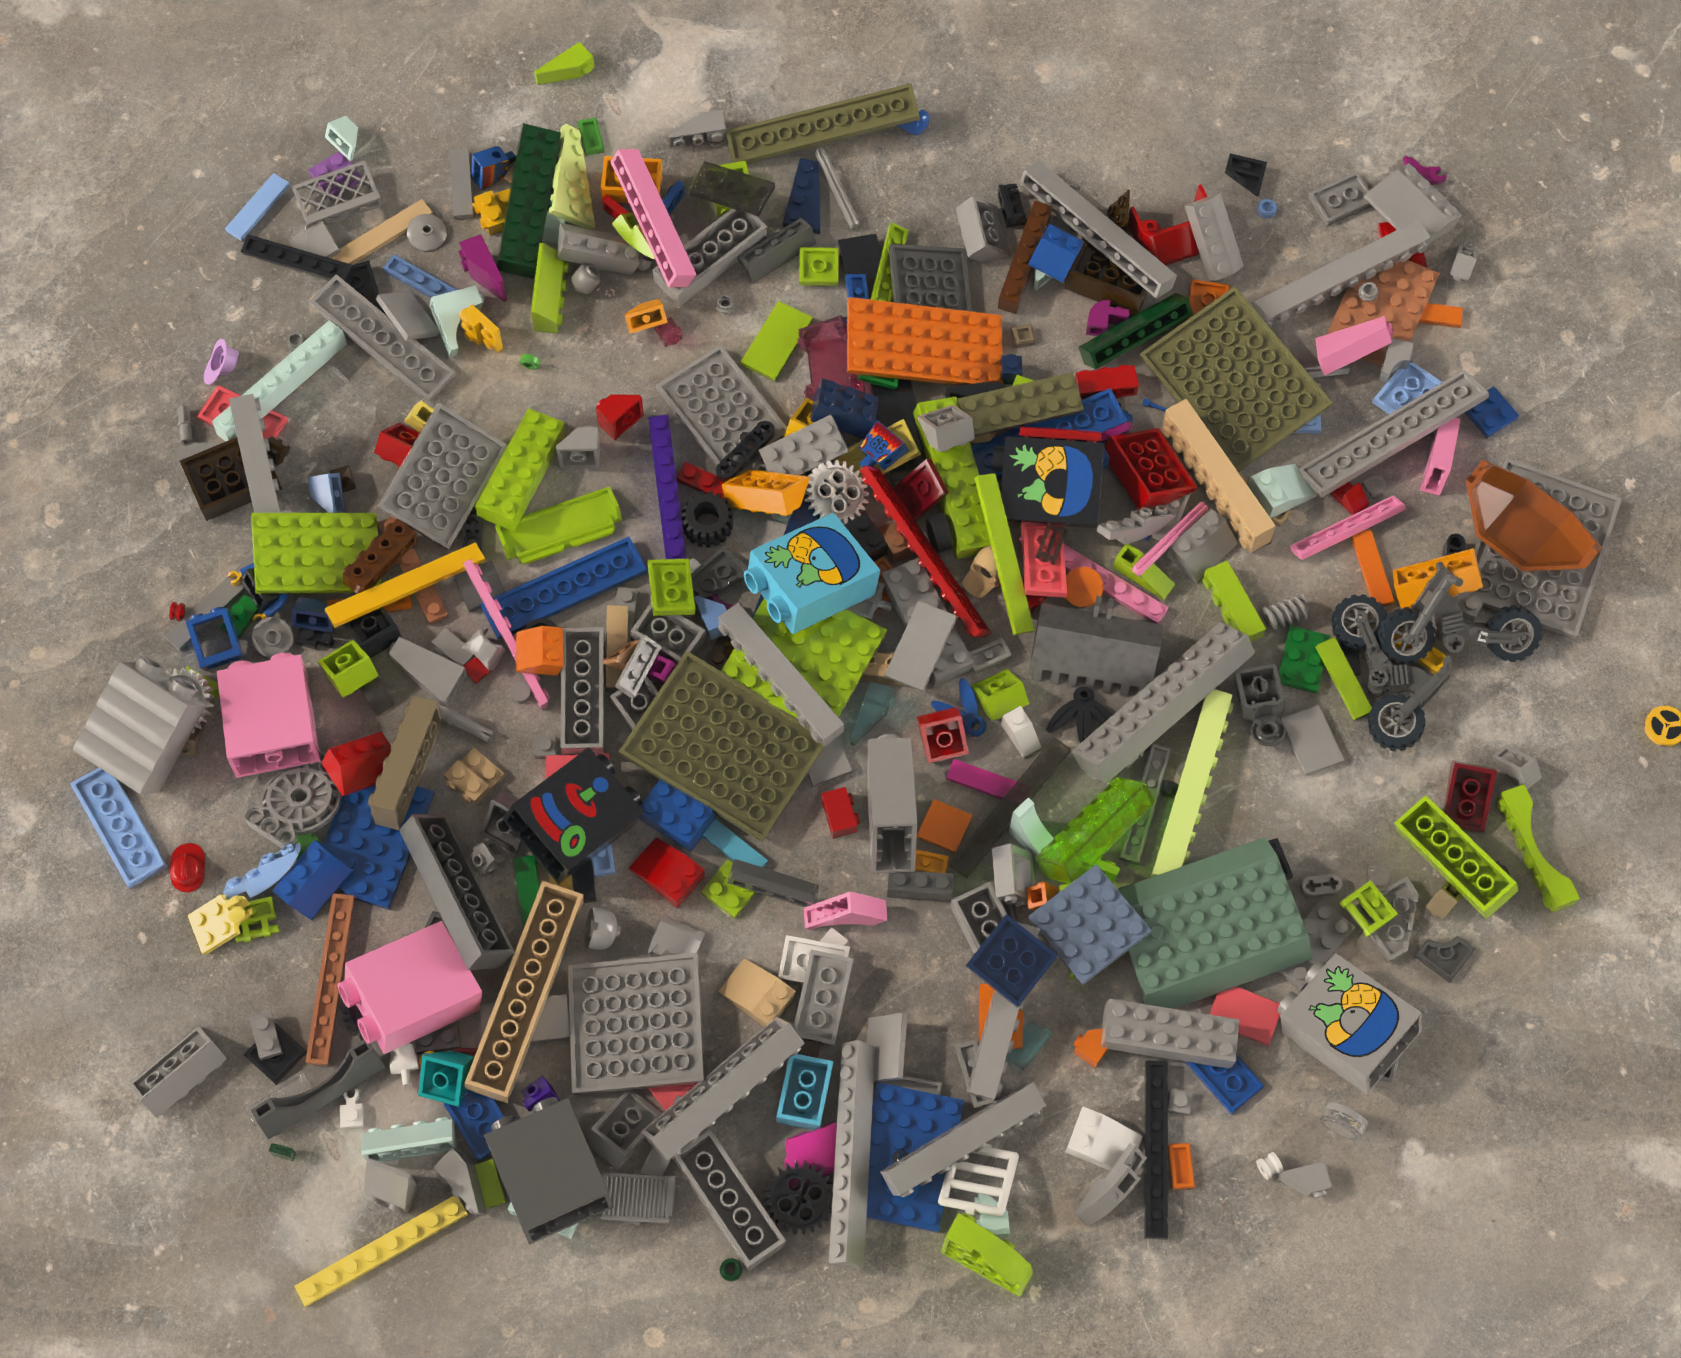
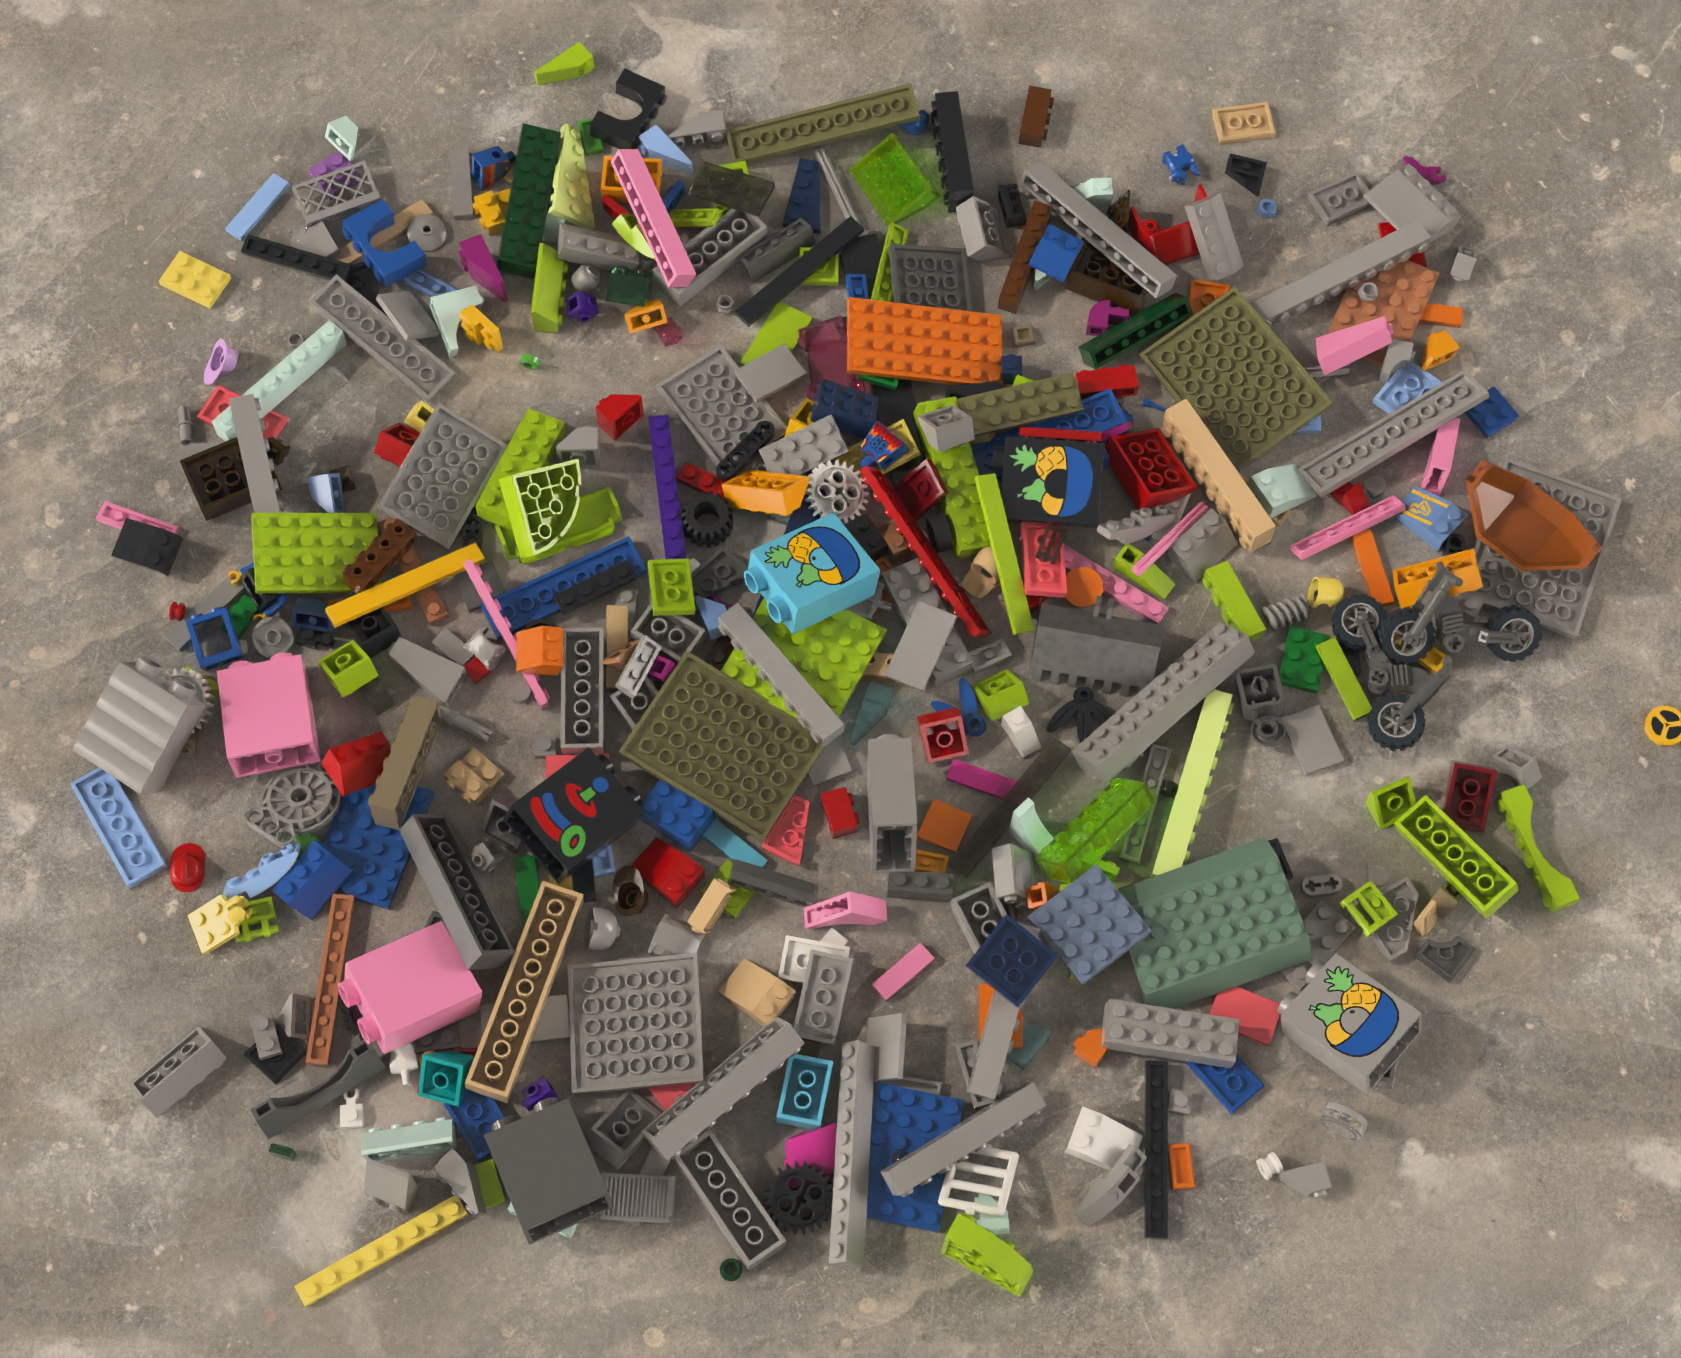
(116, 515): none -> bright pink tile
(147, 546): none -> black slope
(195, 279): none -> light yellow plate
(296, 1016): none -> light grey slope
(387, 266): none -> blue arch
(542, 505): none -> lime brick
(582, 306): none -> dark purple brick
(595, 587): none -> black plate
(625, 133): none -> black arch
(629, 286): none -> clear green slope
(629, 891): none -> dark brown piece
(659, 146): none -> light blue slope
(695, 217): none -> lime tile
(711, 906): none -> tan window
(770, 373): none -> light grey tile
(788, 833): none -> coral wing
(799, 271): none -> black tile
(893, 181): none -> clear neon green slope
(903, 972): none -> bright pink tile
(951, 149): none -> black brick
(1036, 116): none -> reddish brown brick
(1097, 191): none -> light aqua slope
(1179, 163): none -> blue animal
(1243, 123): none -> tan tile
(1329, 592): none -> light yellow helmet
(1391, 802): none -> lime slope
(1426, 919): none -> tan slope
(1431, 517): none -> medium blue slope
(1438, 349): none -> light orange slope

